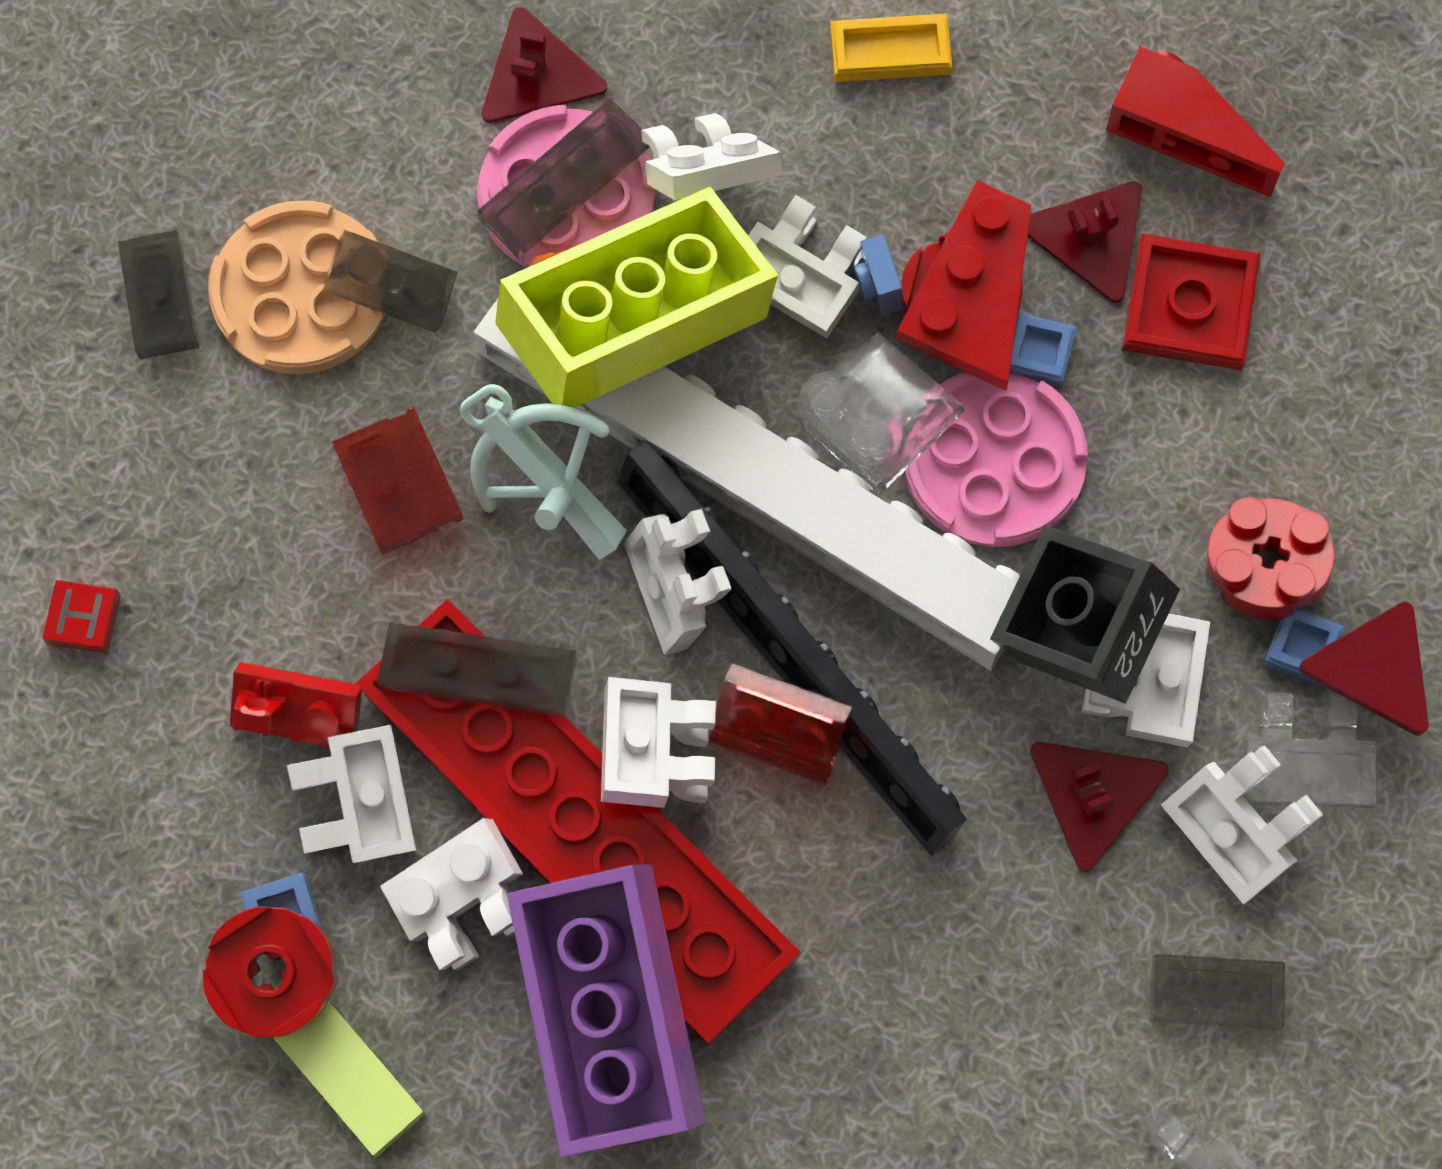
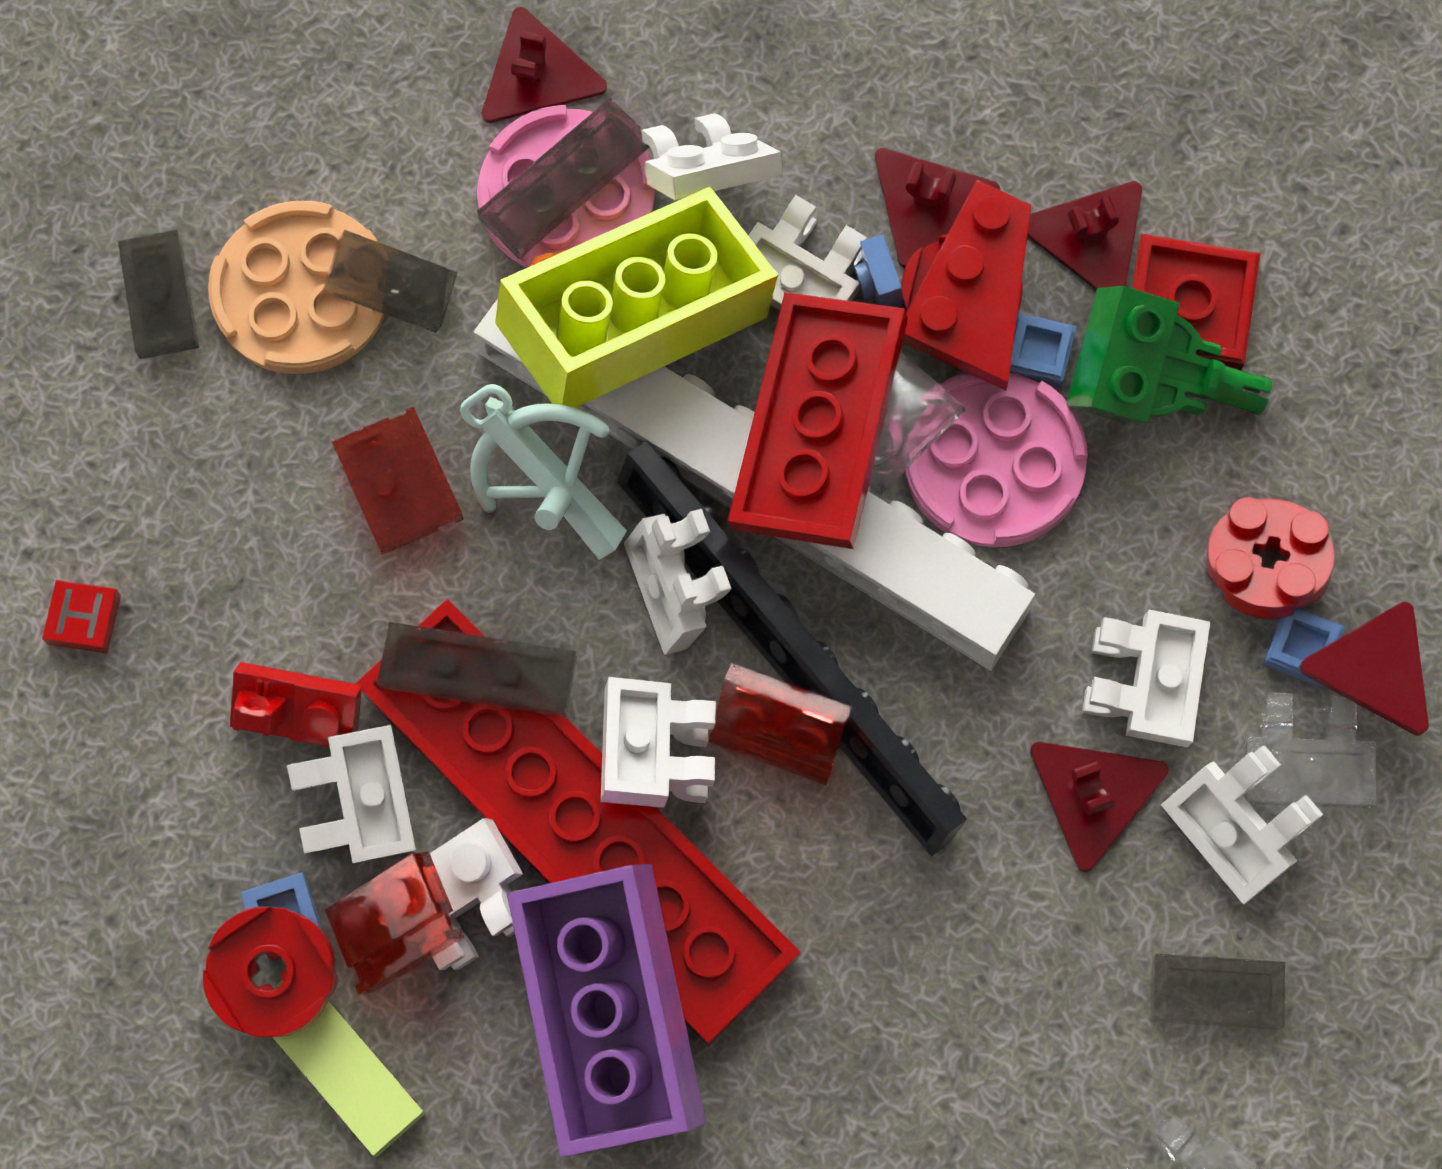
(393, 922): none -> clear red plate
(818, 420): none -> red plate
(891, 47): yellow tile -> none
(921, 199): none -> dark red piece
(1085, 613): pearl dark grey brick -> none
(1144, 359): none -> green brick
(1185, 118): red slope -> none

